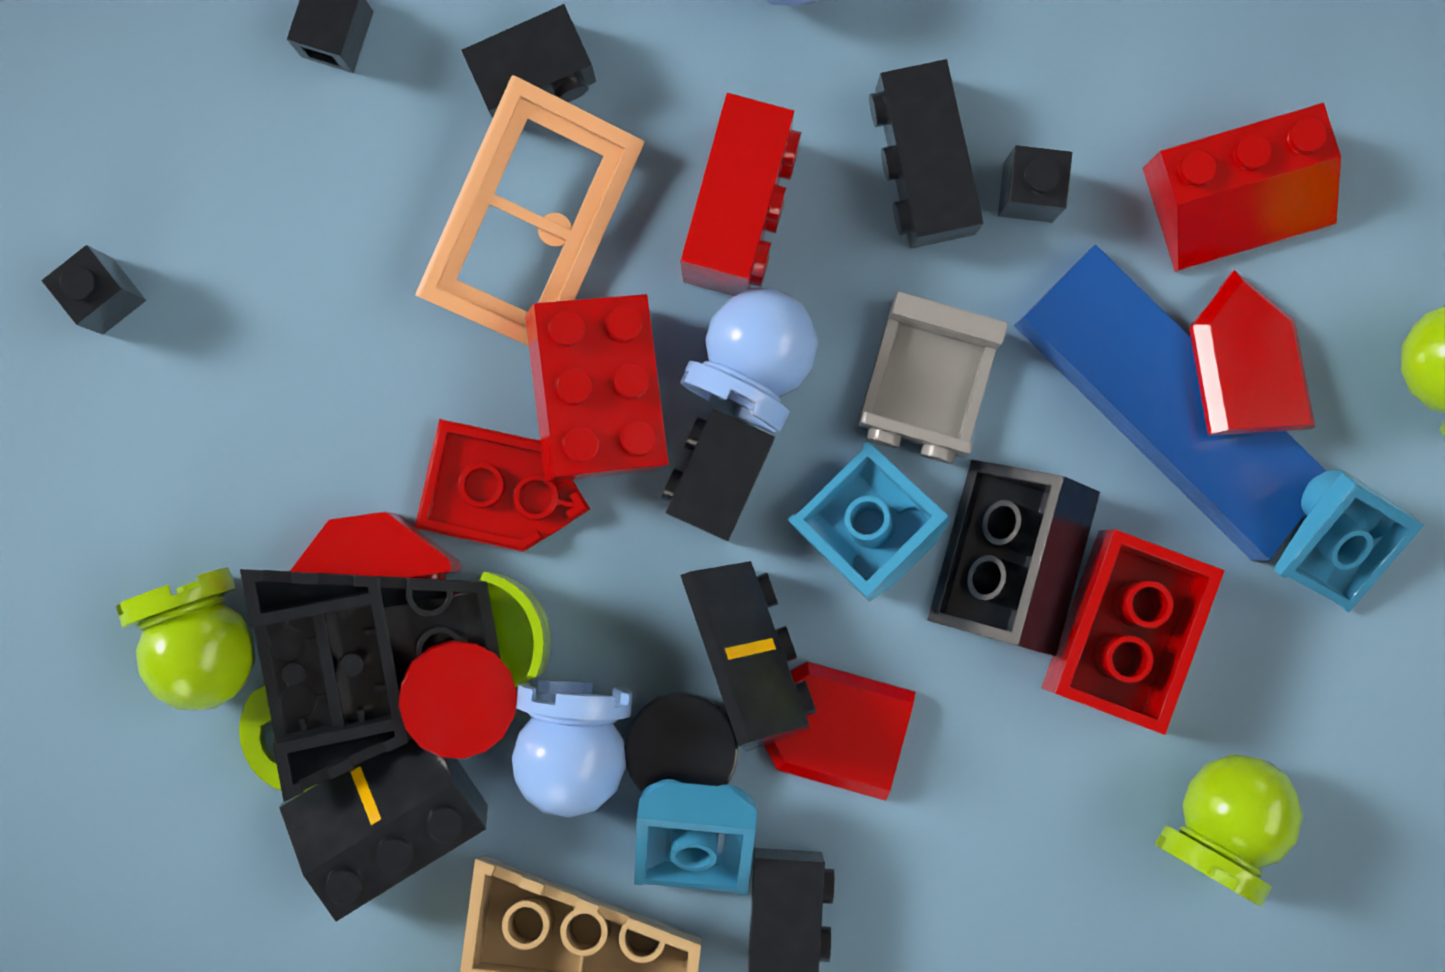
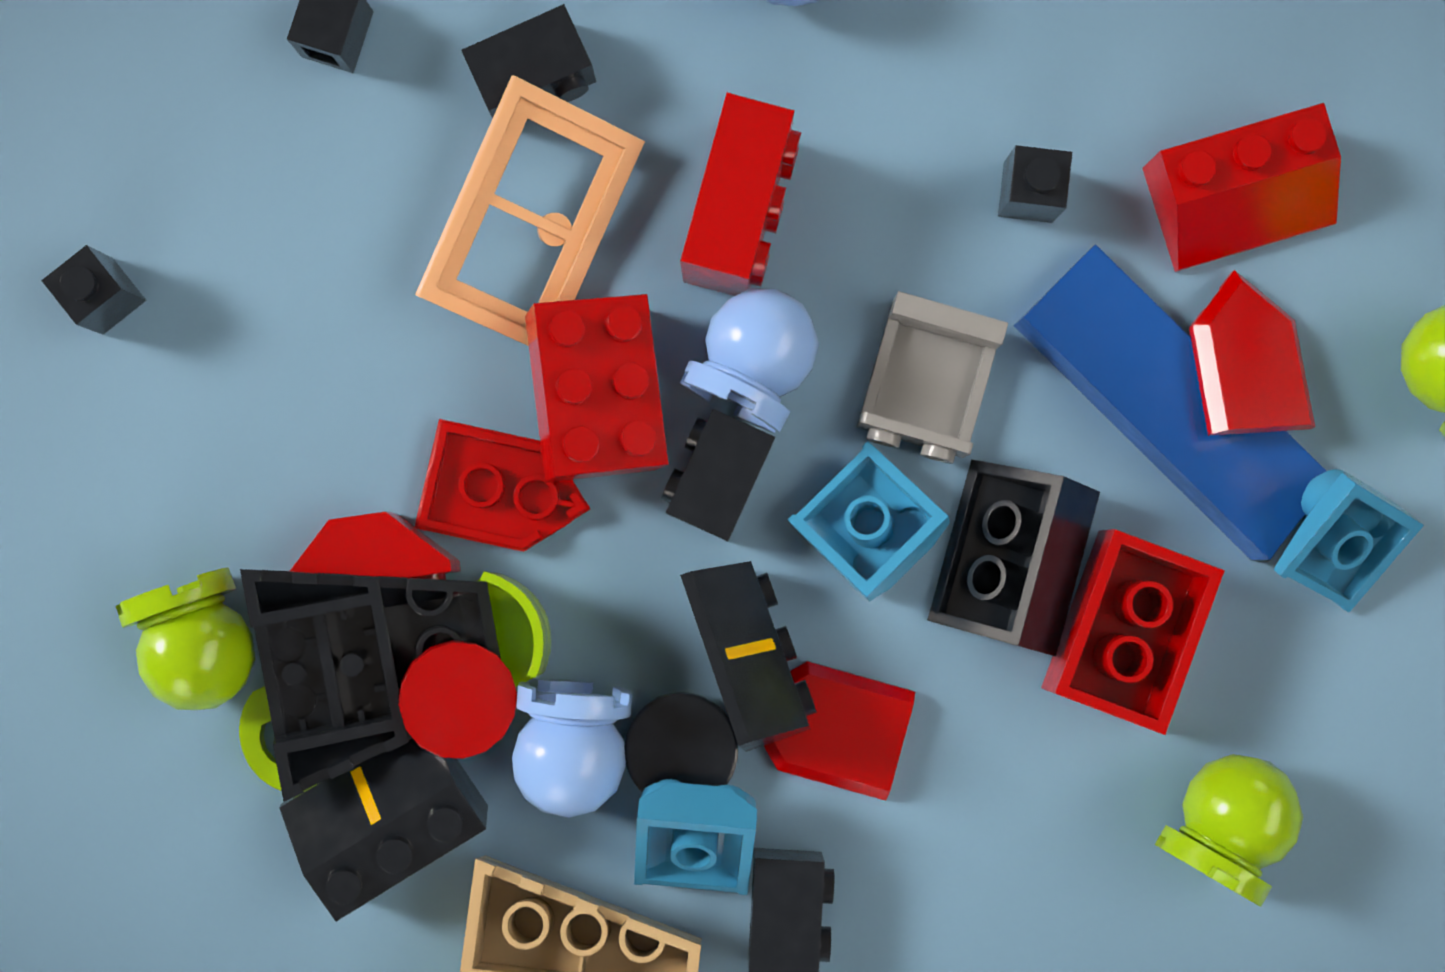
(926, 154): black brick -> none

